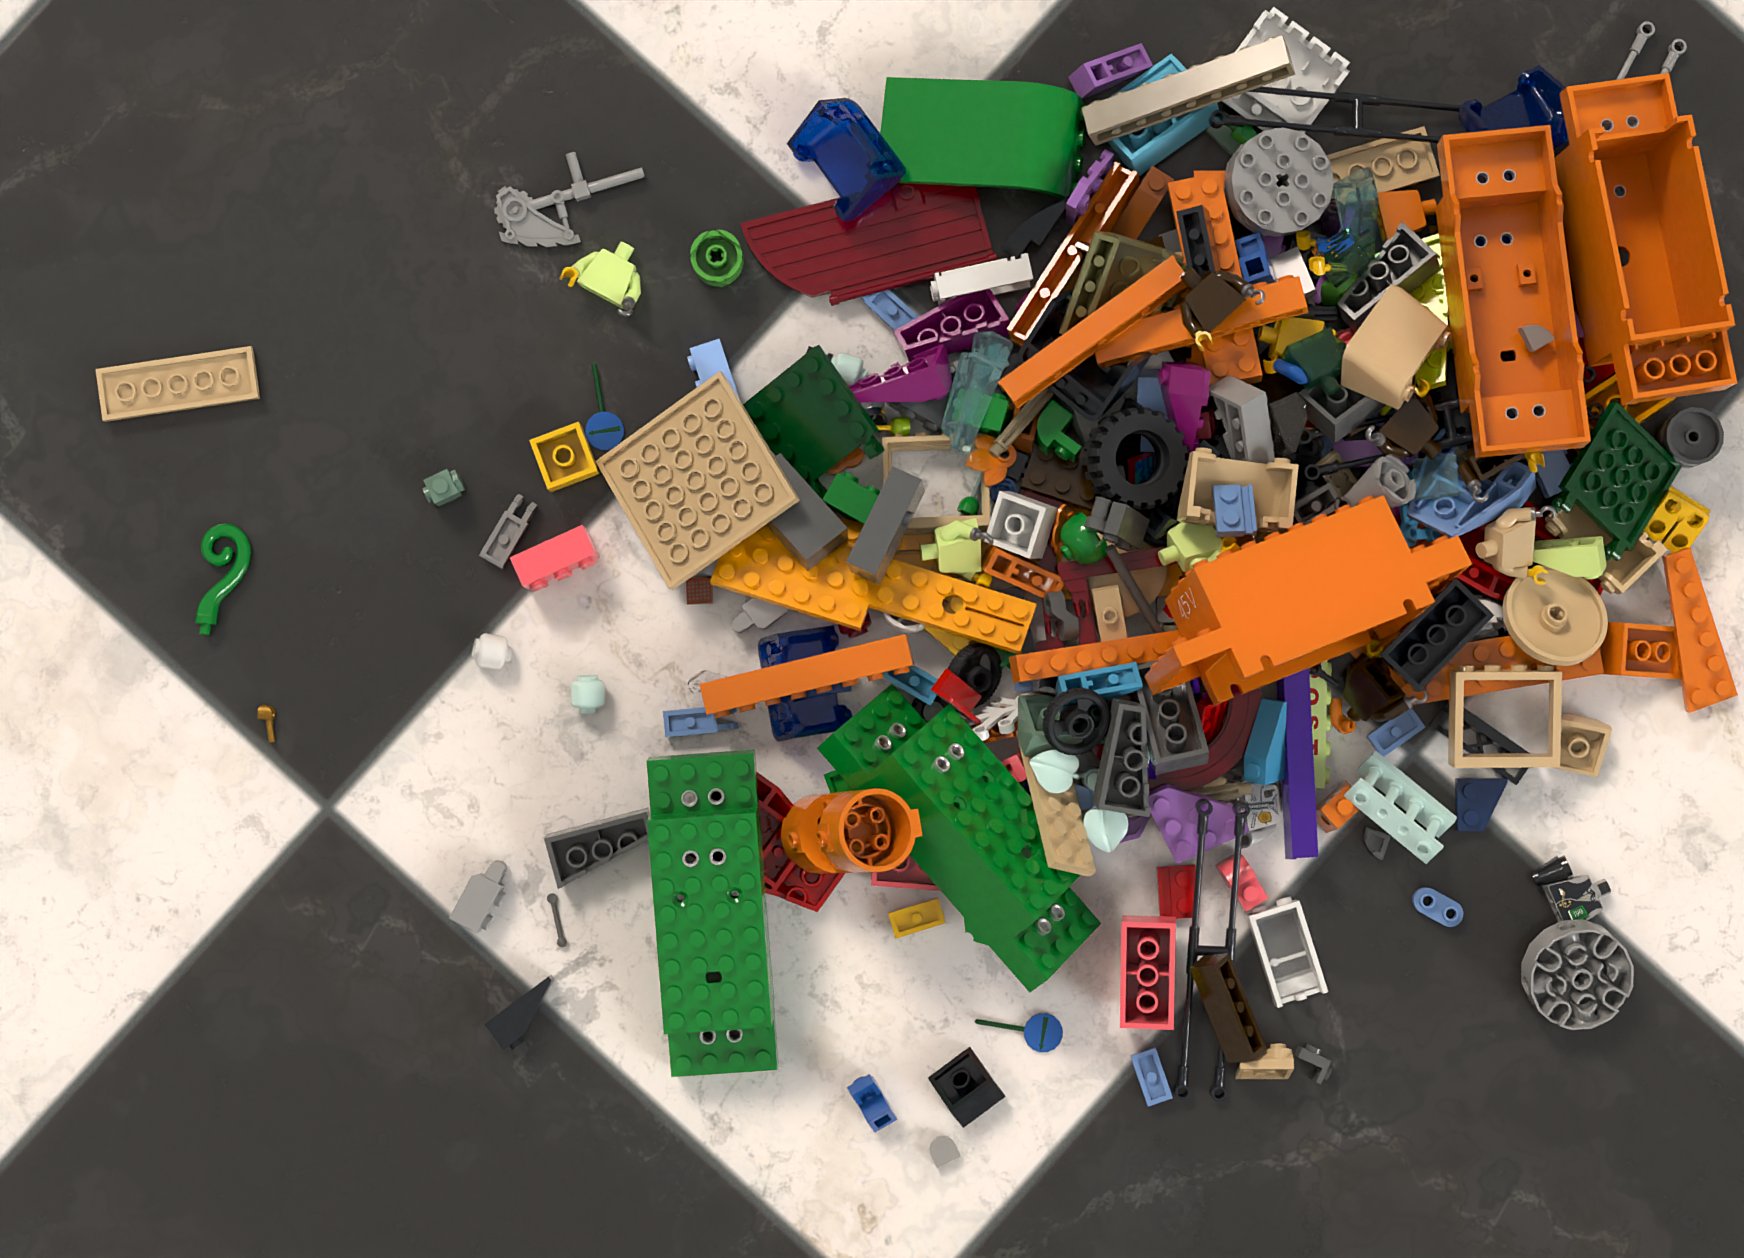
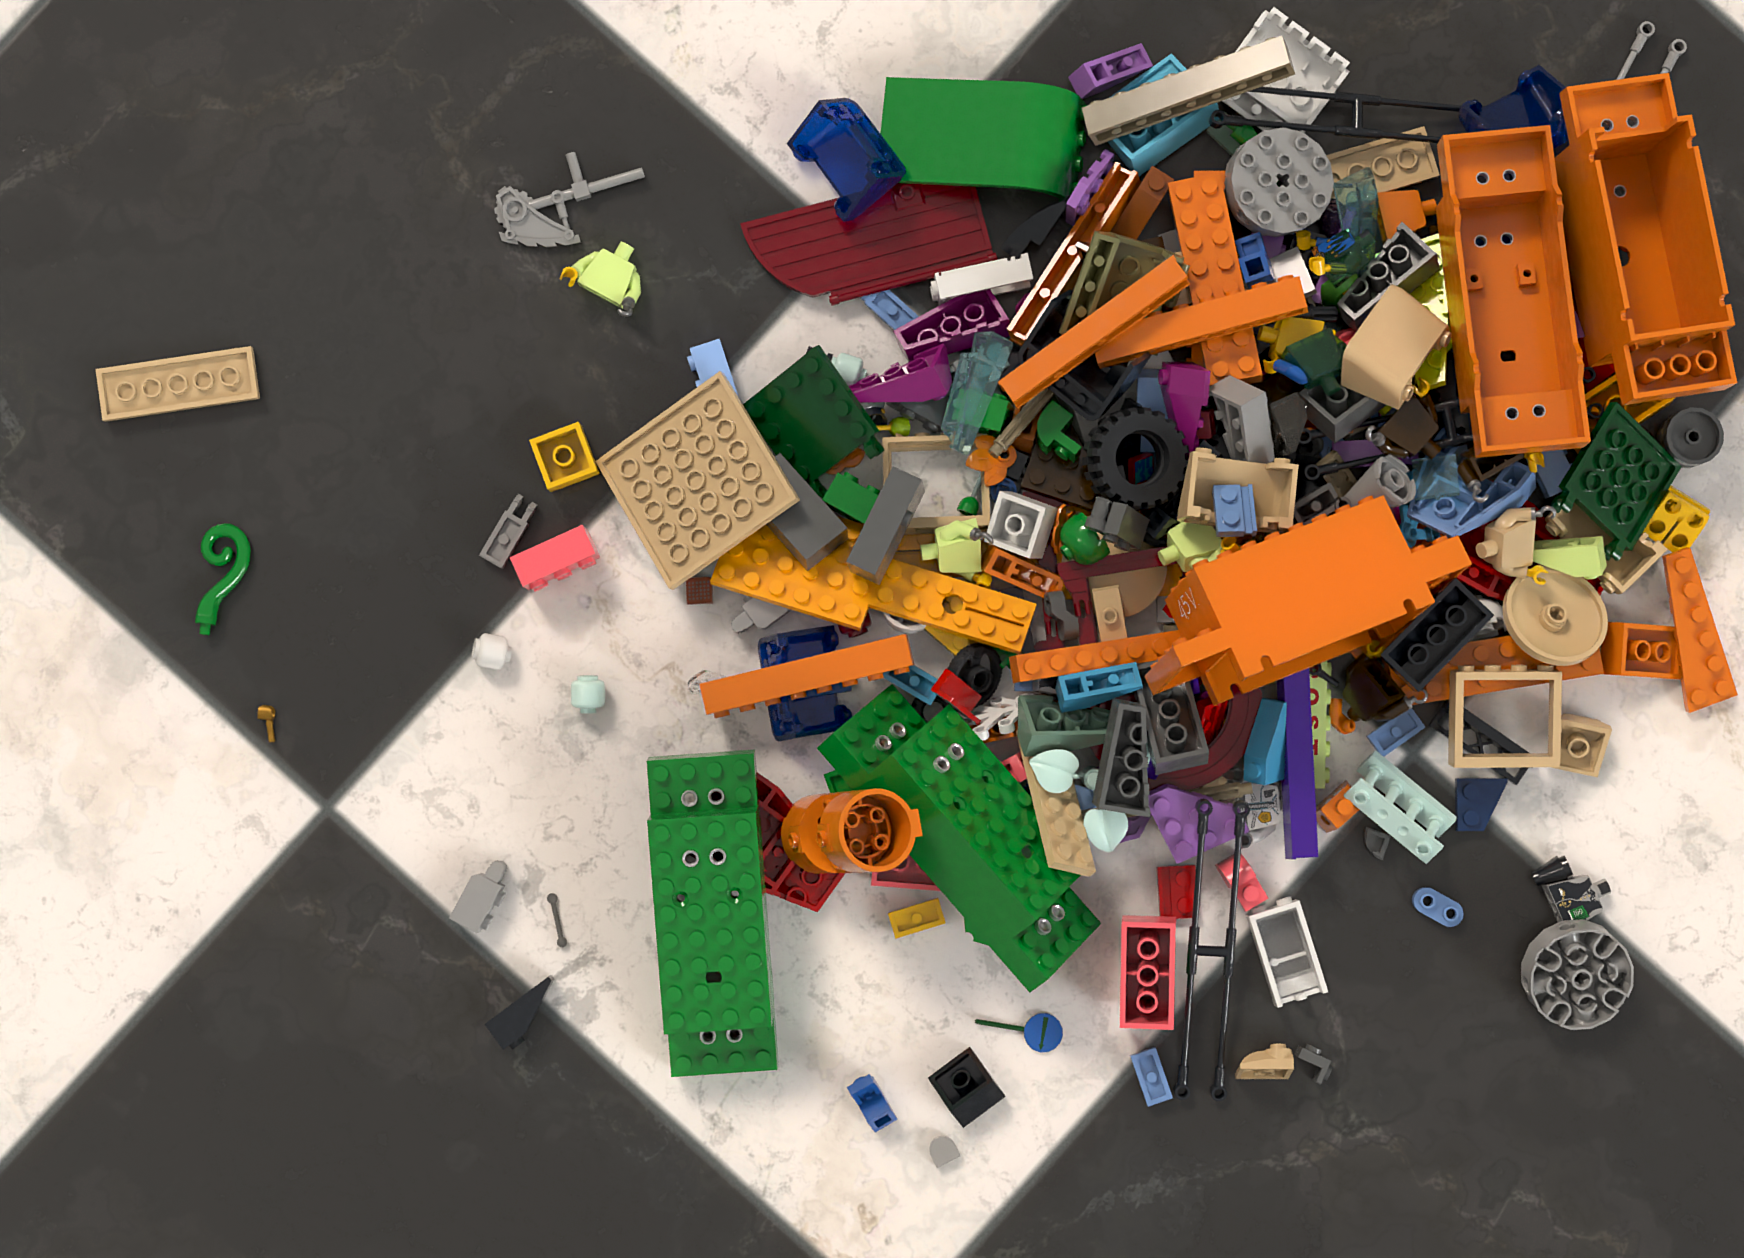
(443, 487): sand green brick -> none
(593, 844): dark grey wedge -> none
(603, 429): blue piece -> none
(693, 722): medium blue hinge -> none
(715, 243): bright green brick -> none
(1084, 728): black wheel -> none
(1133, 588): dark grey bar -> none
(1198, 239): black brick -> none
(1212, 300): dark brown torso -> none
(1228, 1008): dark brown brick -> none
(1535, 336): light grey tile -> none

